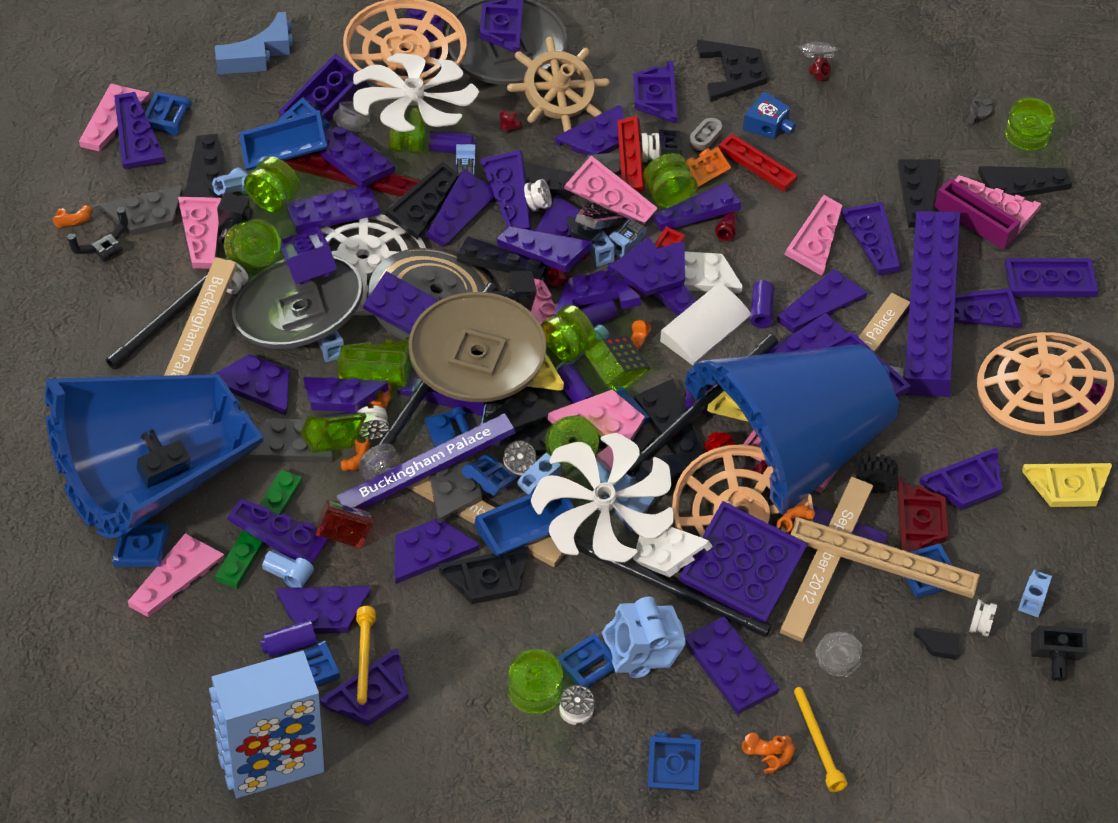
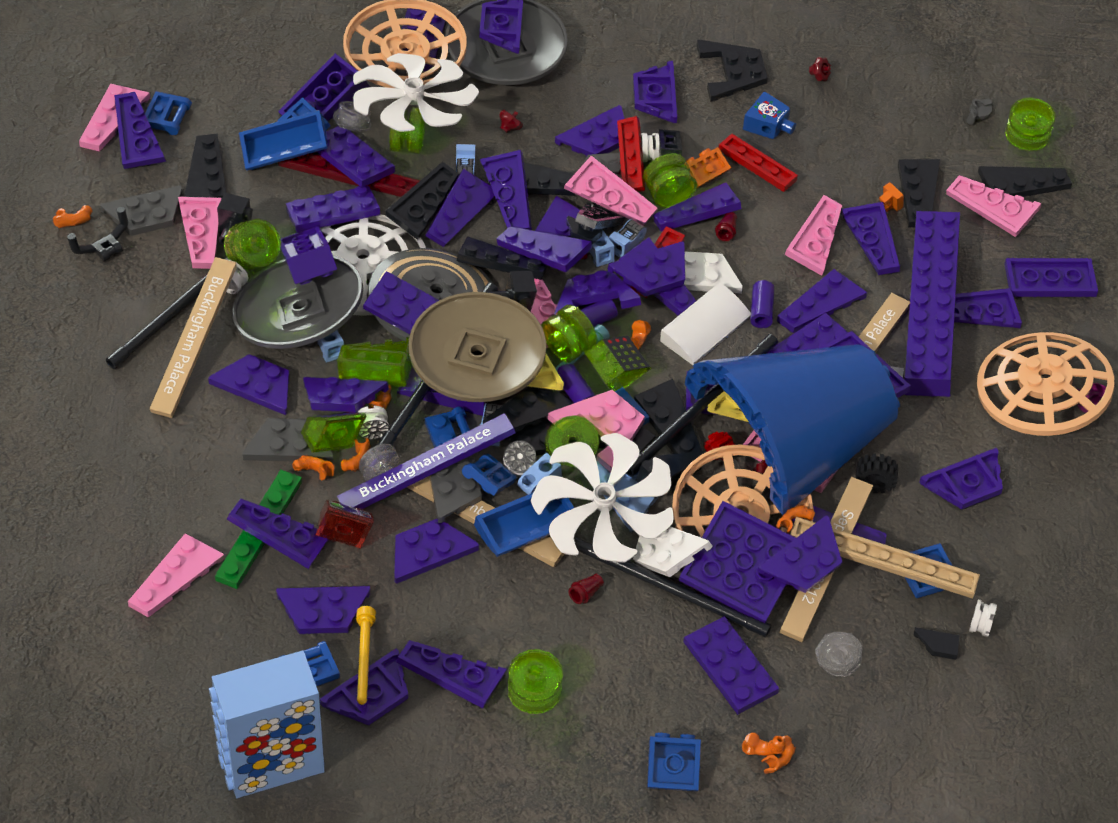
(98, 439): blue cone -> none
(142, 546): blue plate -> none
(162, 461): black brick -> none
(230, 183): light blue piece -> none
(255, 52): medium blue arch -> none
(271, 184): clear neon green wheel -> none
(288, 639): dark purple brick -> none
(292, 571): light blue piece -> none
(323, 467): none -> orange piece
(446, 141): dark purple brick -> none
(462, 677): none -> dark purple wing
(487, 575): black wing -> none
(537, 195): white wheel -> none
(556, 277): dark red piece -> none
(558, 84): tan piece -> none
(576, 705): white wheel -> none
(584, 589): none -> dark red cone
(585, 656): blue plate -> none
(644, 637): light blue piece -> none
(705, 134): light grey plate -> none
(806, 558): none -> dark purple wing
(818, 47): clear dish -> none
(834, 778): yellow piece -> none
(892, 198): none -> orange tile
(920, 517): dark red wing -> none
(978, 214): magenta brick -> none
(1035, 593): light blue leg -> none
(1059, 645): black brick -> none
(1068, 483): light yellow wing -> none

